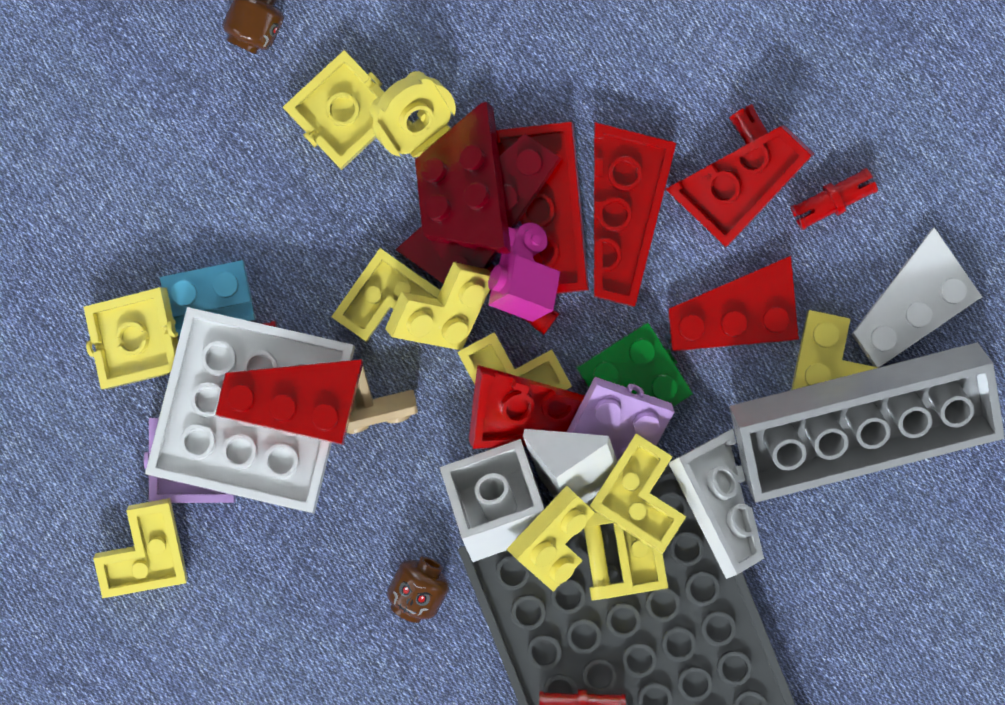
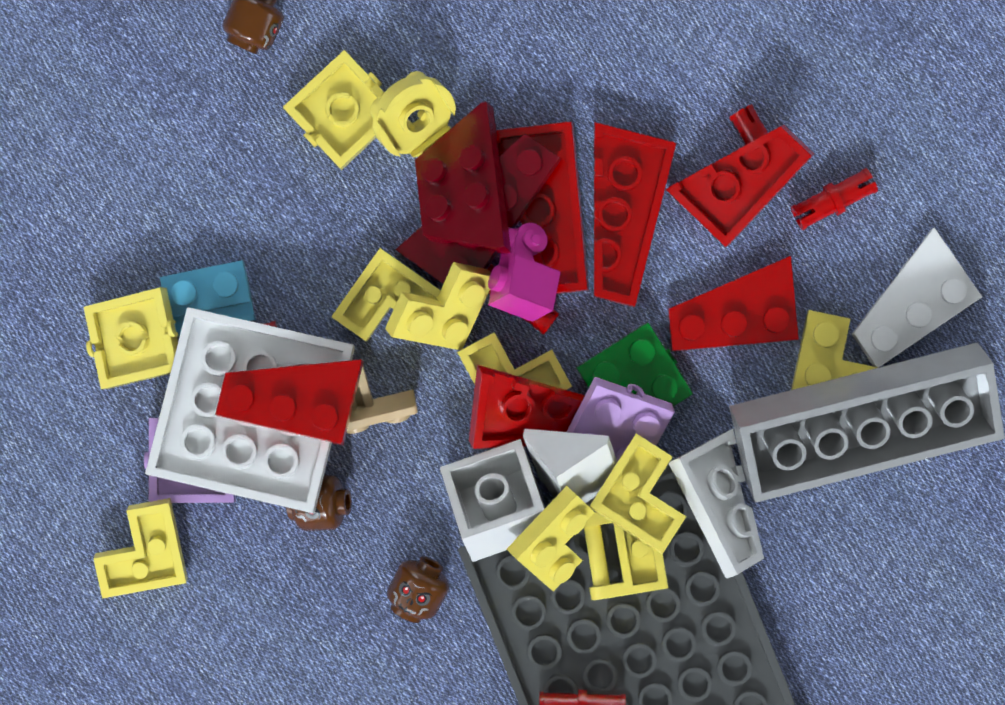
(330, 509): none -> reddish brown head

